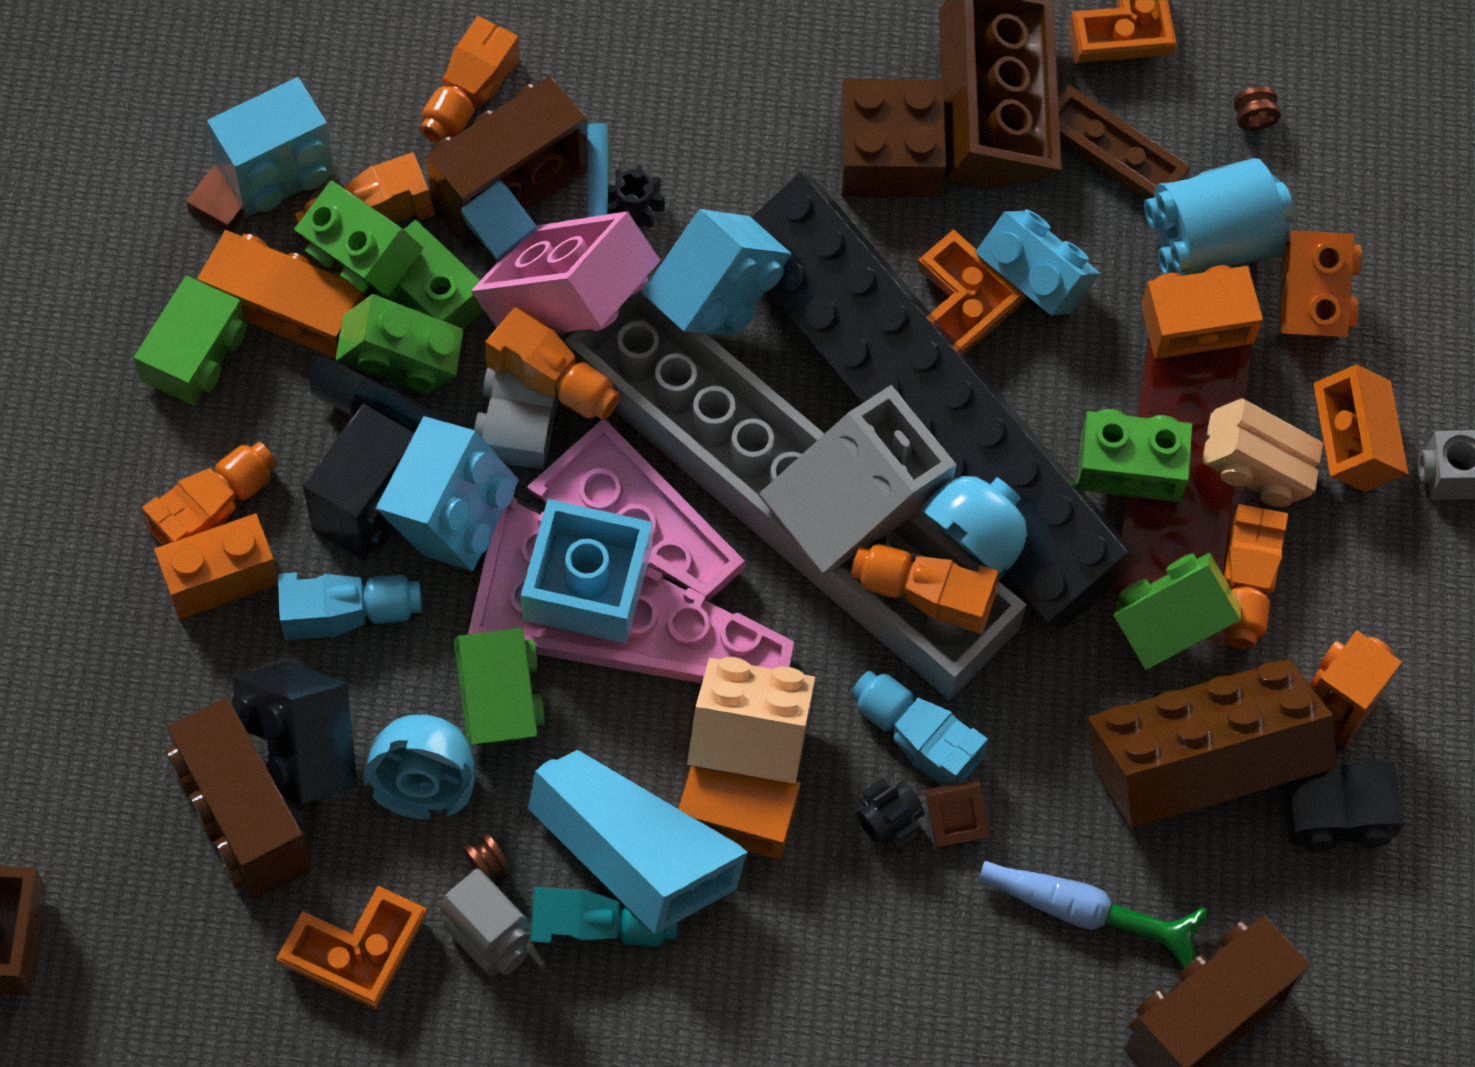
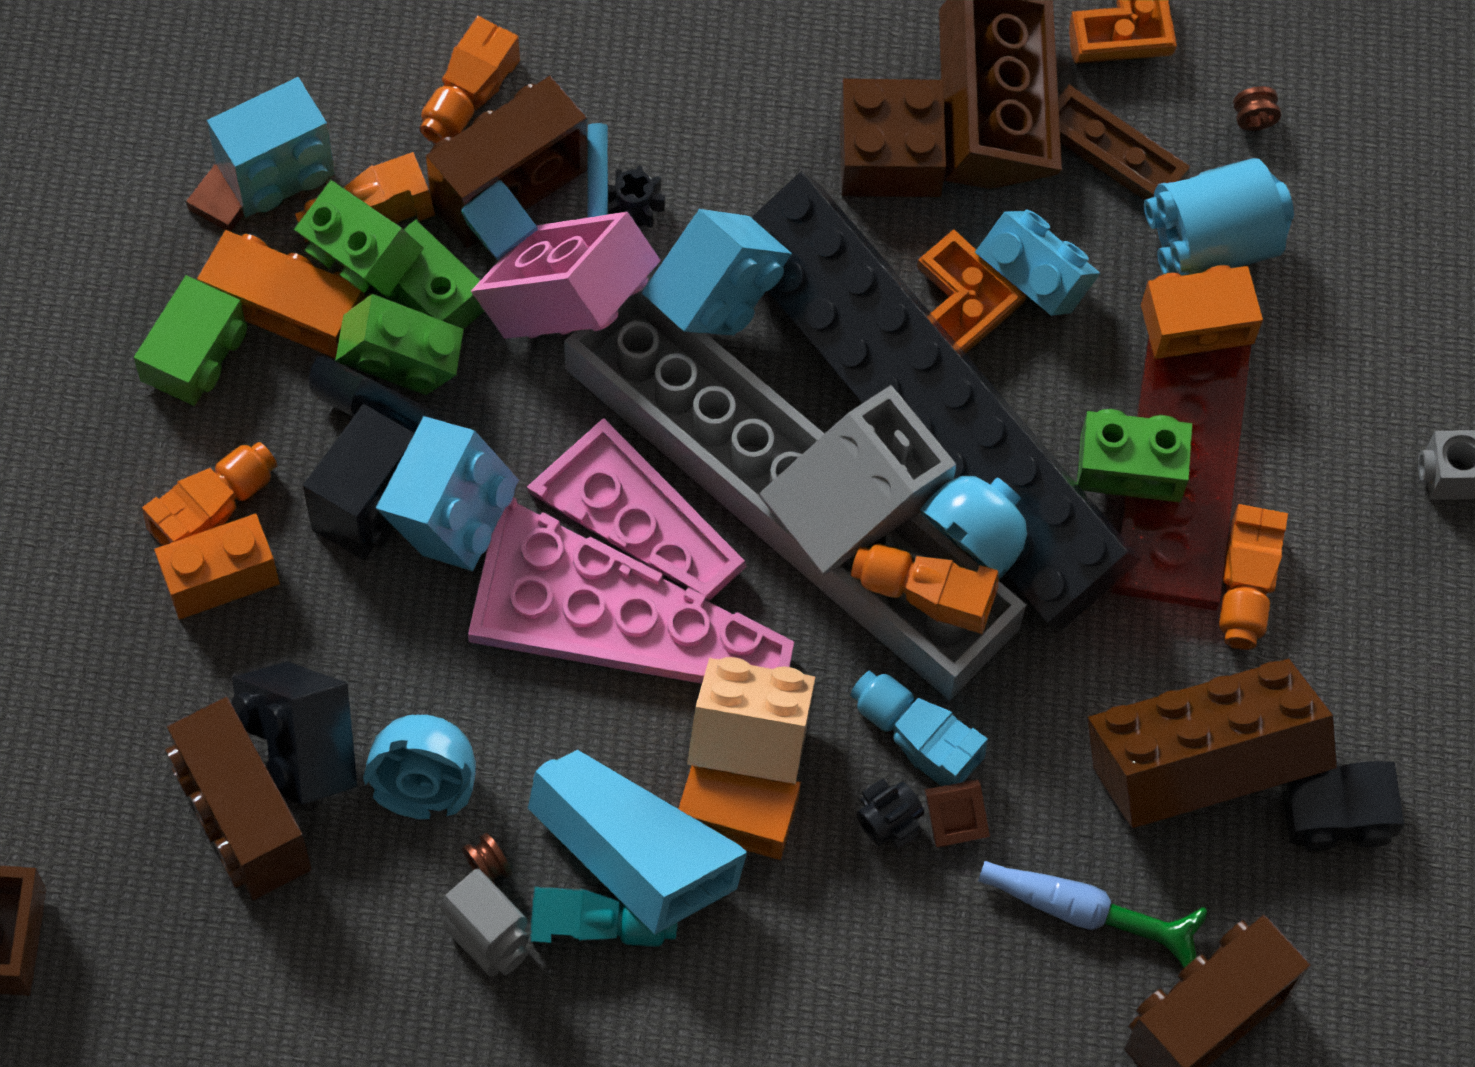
(340, 603): medium azure piece -> none
(359, 962): orange brick -> none
(497, 686): bright green brick -> none
(516, 421): light grey brick -> none
(549, 366): orange piece -> none
(587, 571): medium azure brick -> none
(1176, 609): bright green brick -> none
(1262, 453): light nougat brick -> none
(1319, 283): orange brick -> none
(1354, 682): orange brick -> none
(1360, 428): orange brick -> none

